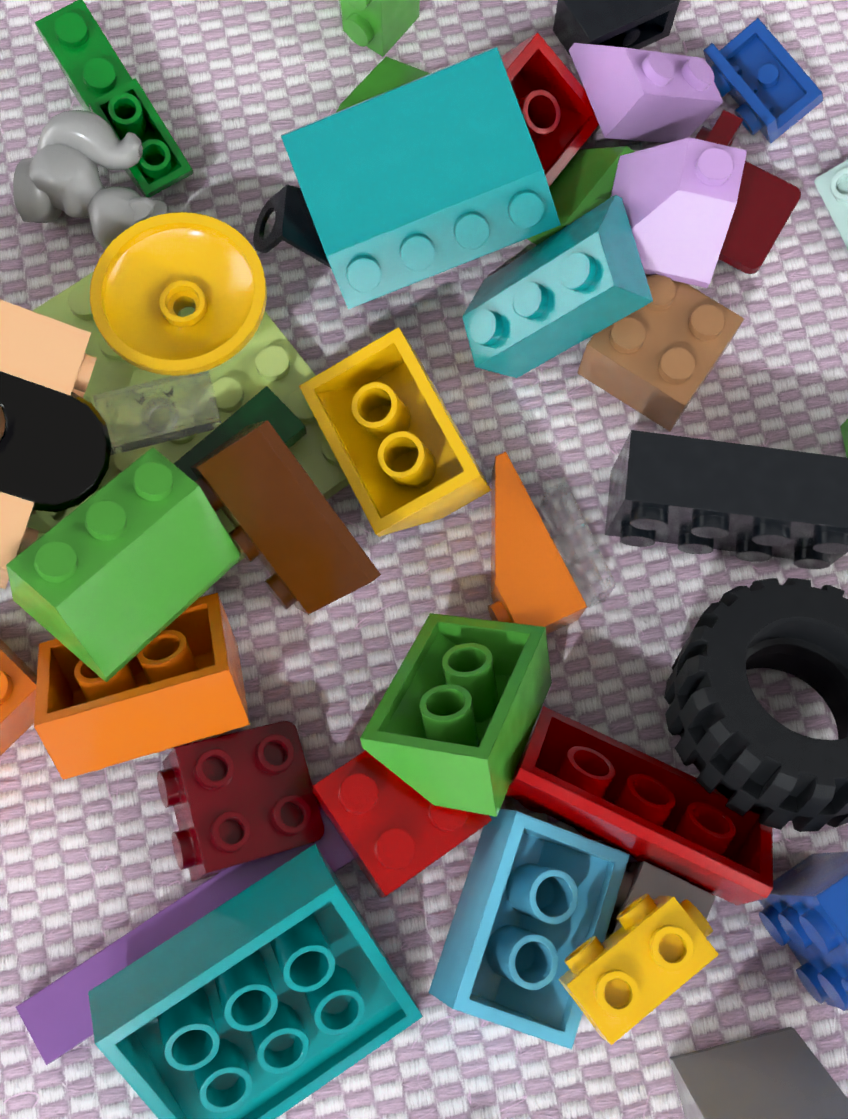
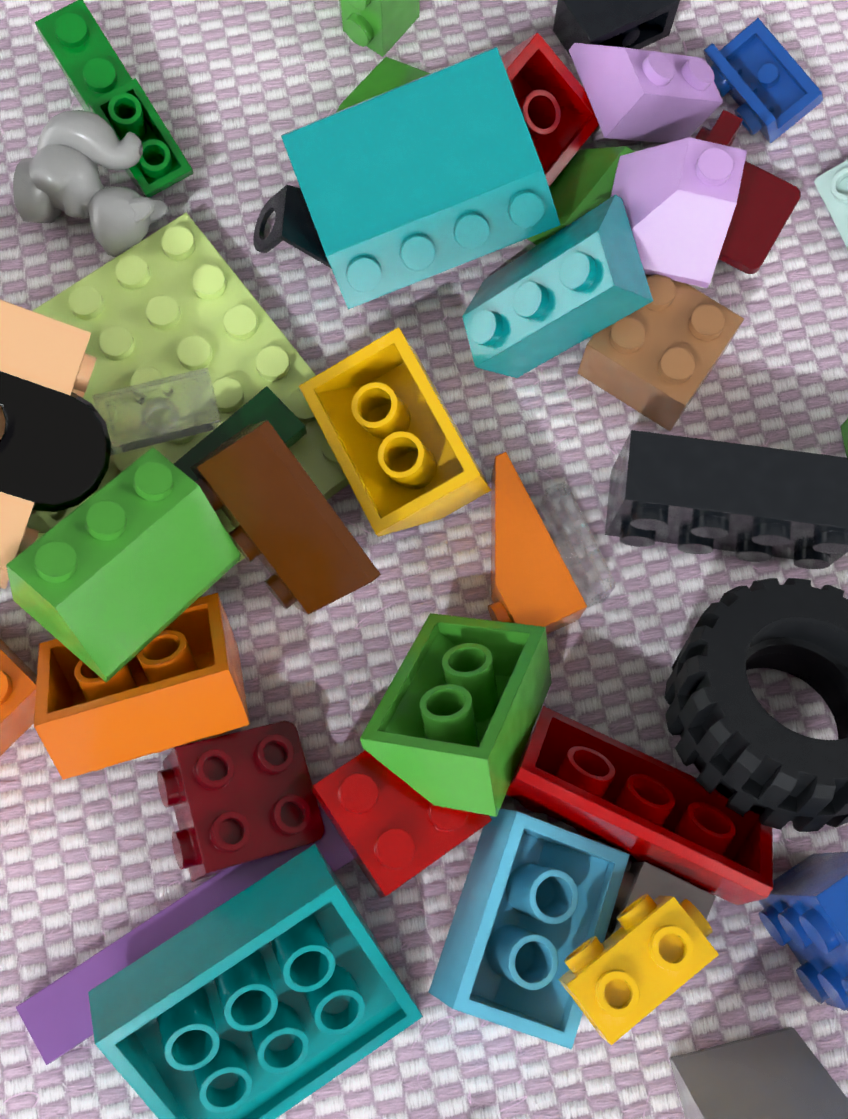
(171, 266): yellow dish -> none

